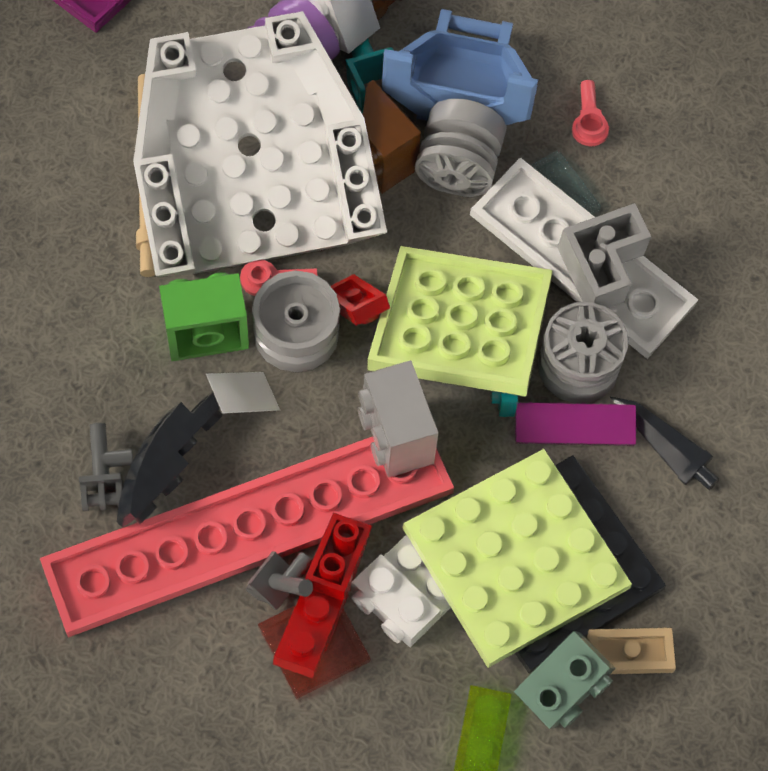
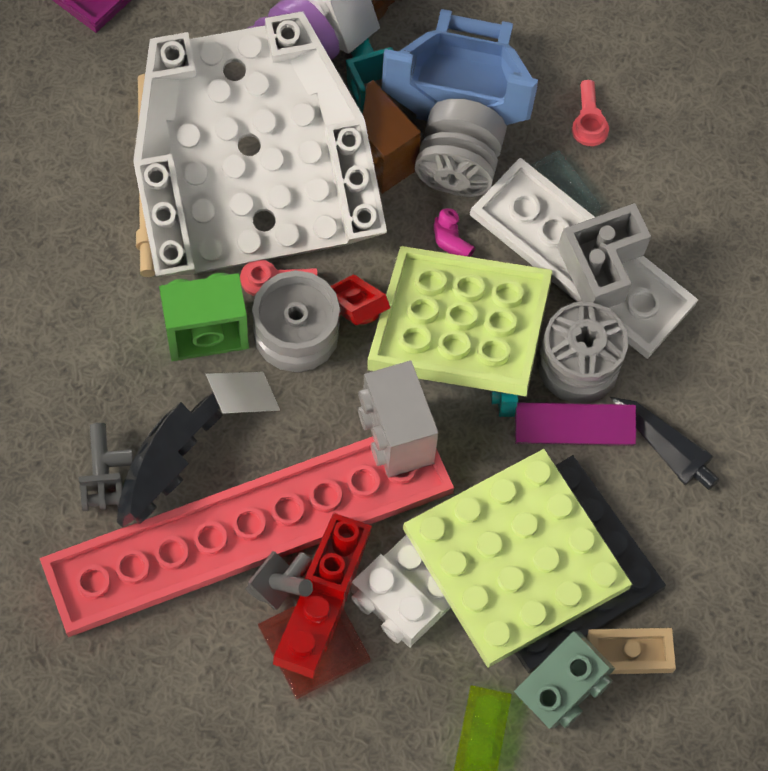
(447, 234): none -> dark pink arm

